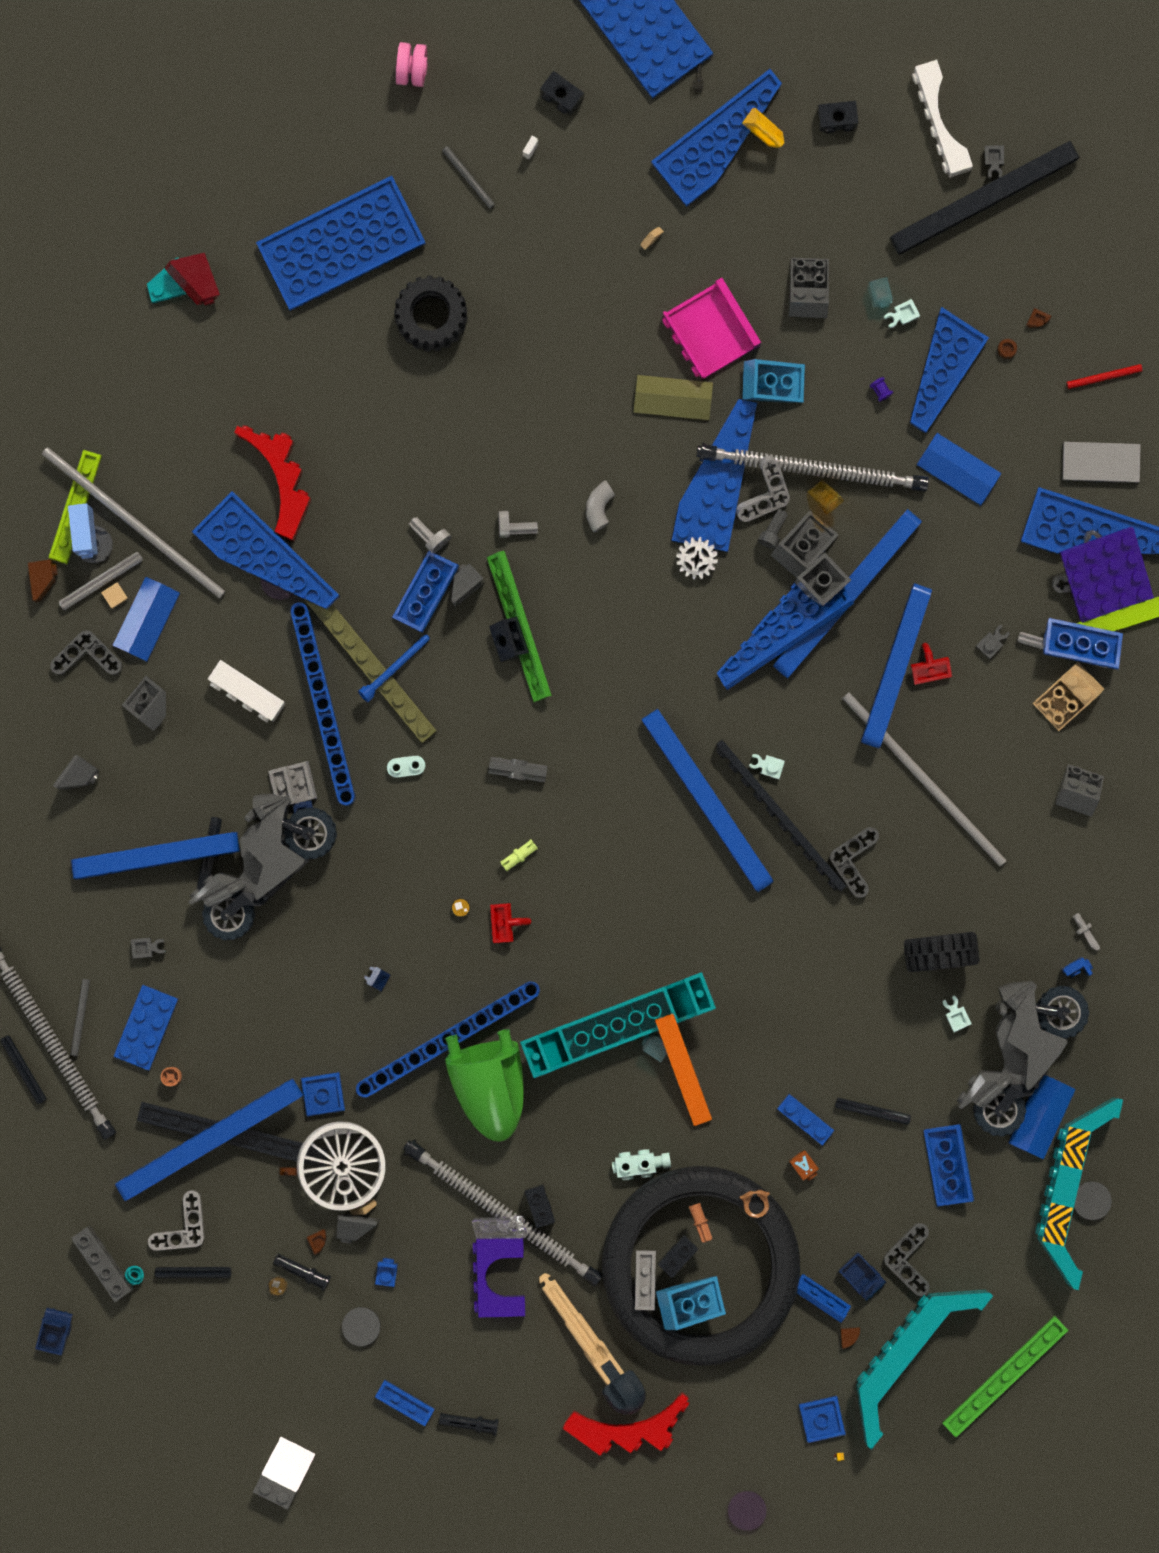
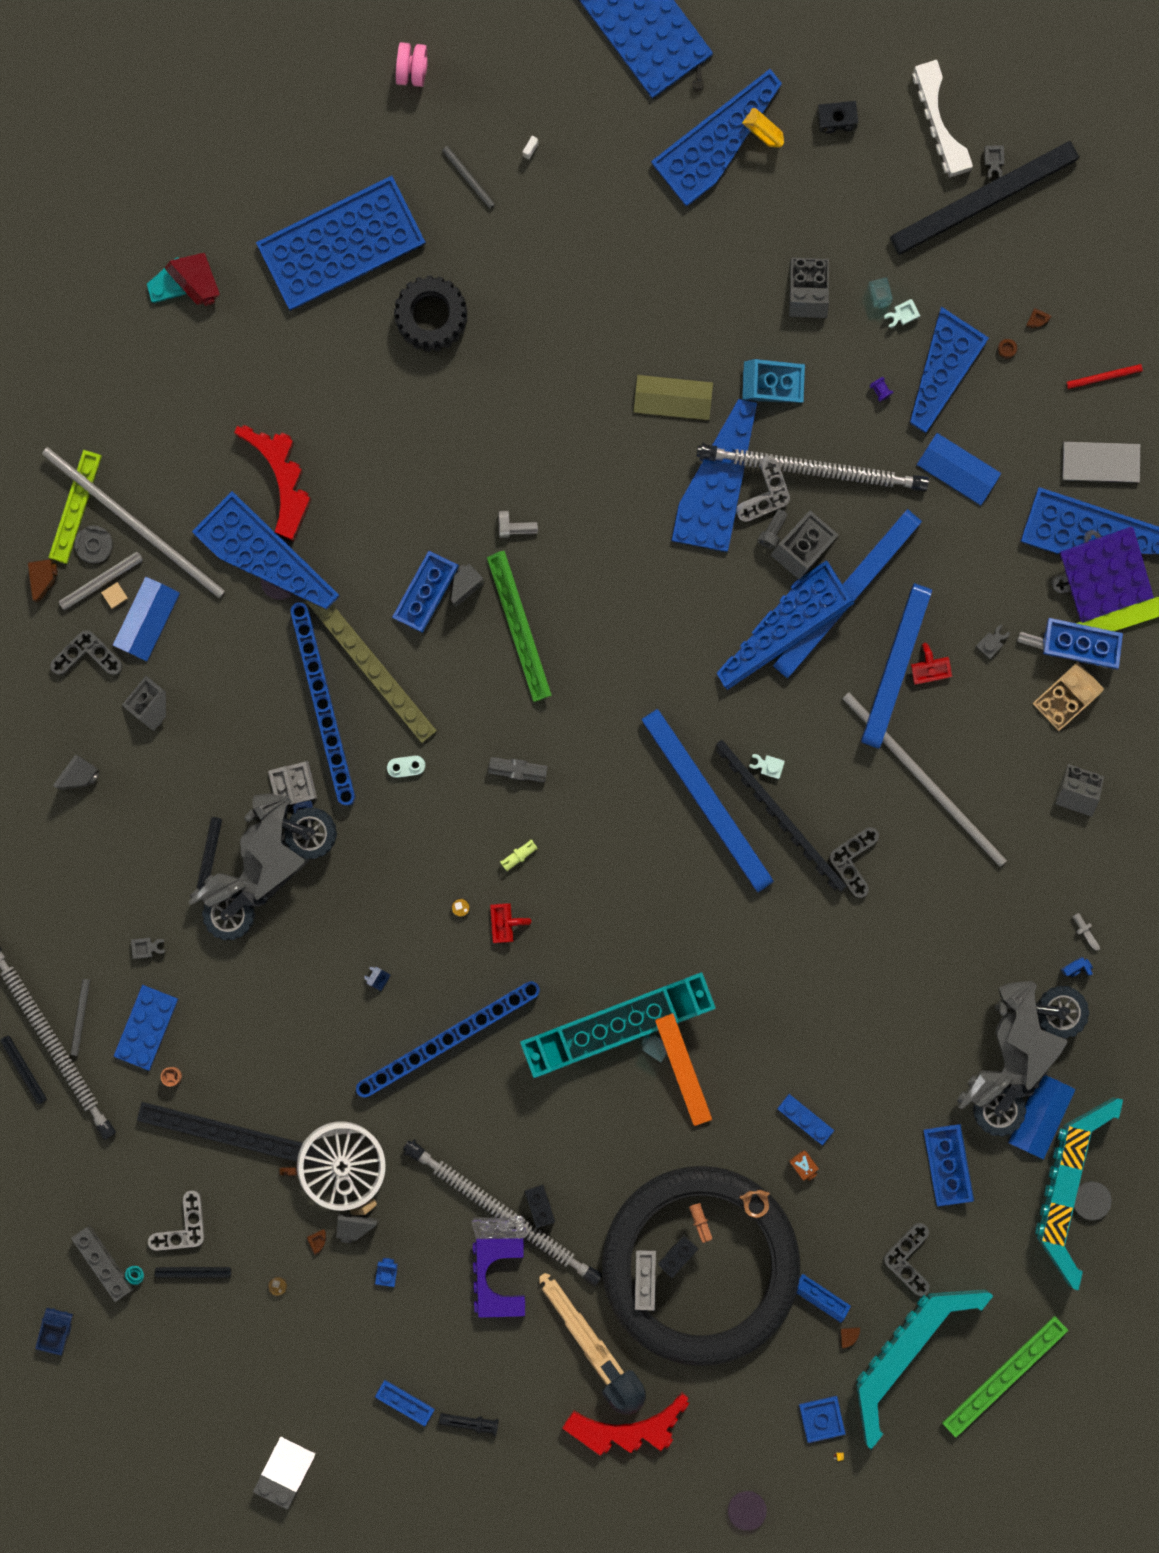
(82, 530): light blue brick -> none
(155, 855): blue beam -> none
(208, 1139): blue beam -> none
(247, 691): white brick -> none
(310, 1276): black pin -> none
(323, 1094): blue tile -> none
(361, 1326): dark grey tile -> none
(367, 692): blue piece -> none
(433, 542): light grey piece -> none
(488, 1084): bright green windscreen -> none
(508, 639): black brick -> none
(557, 83): black brick -> none
(596, 506): light grey cylinder -> none
(635, 1164): light aqua brick -> none
(651, 237): tan tile -> none
(690, 1303): dark azure slope -> none
(704, 558): white gear -> none
(711, 330): dark pink panel -> none
(822, 580): dark grey slope -> none
(825, 497): clear yellow slope -> none
(862, 1276): dark blue piece -> none
(873, 1111): black axle -> none
(941, 952): black tyre -> none
(957, 1016): light aqua plate -> none

